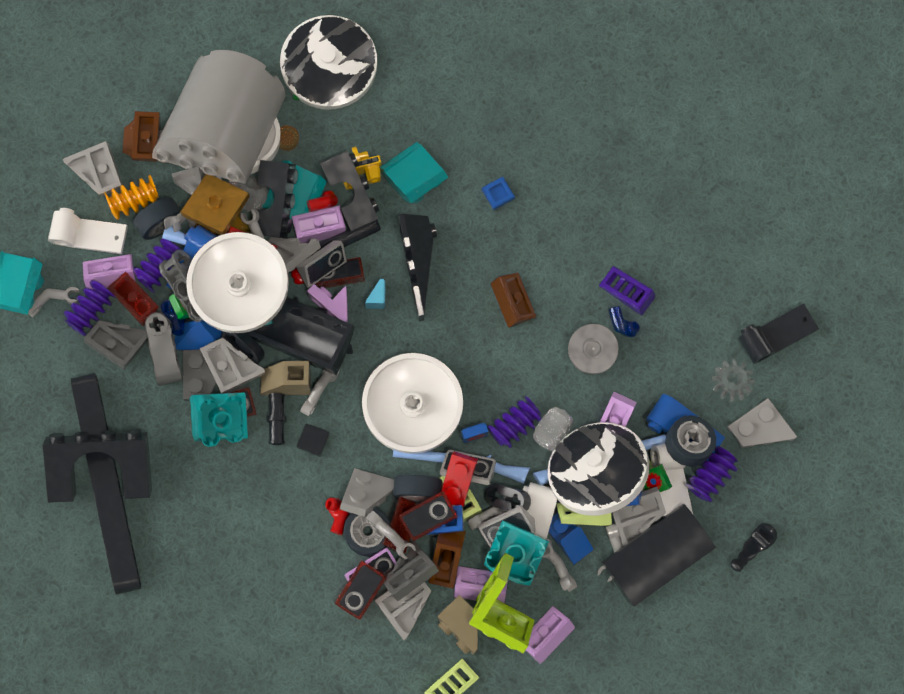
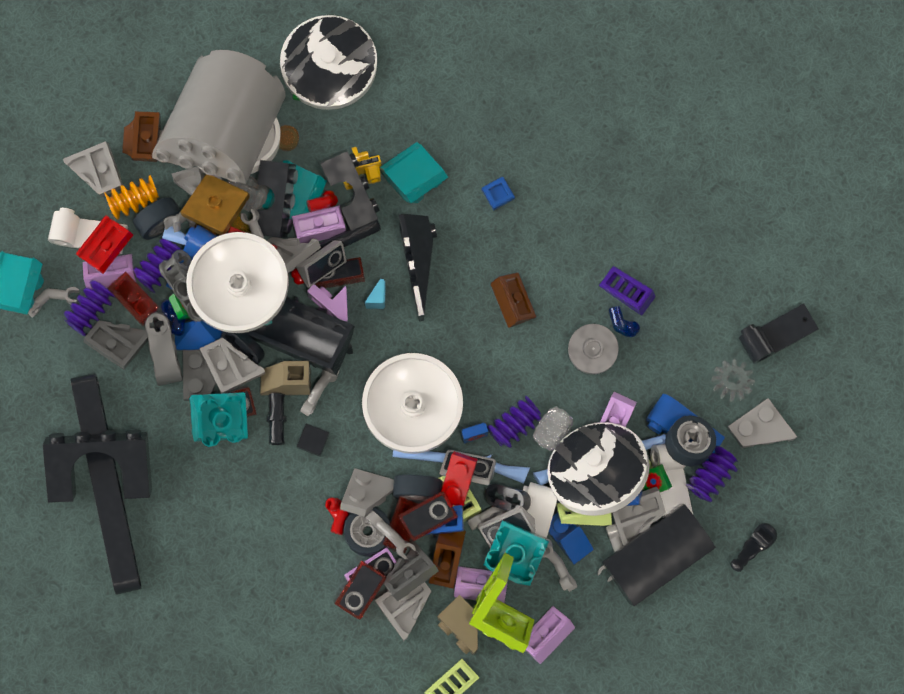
(104, 244): none -> red plate

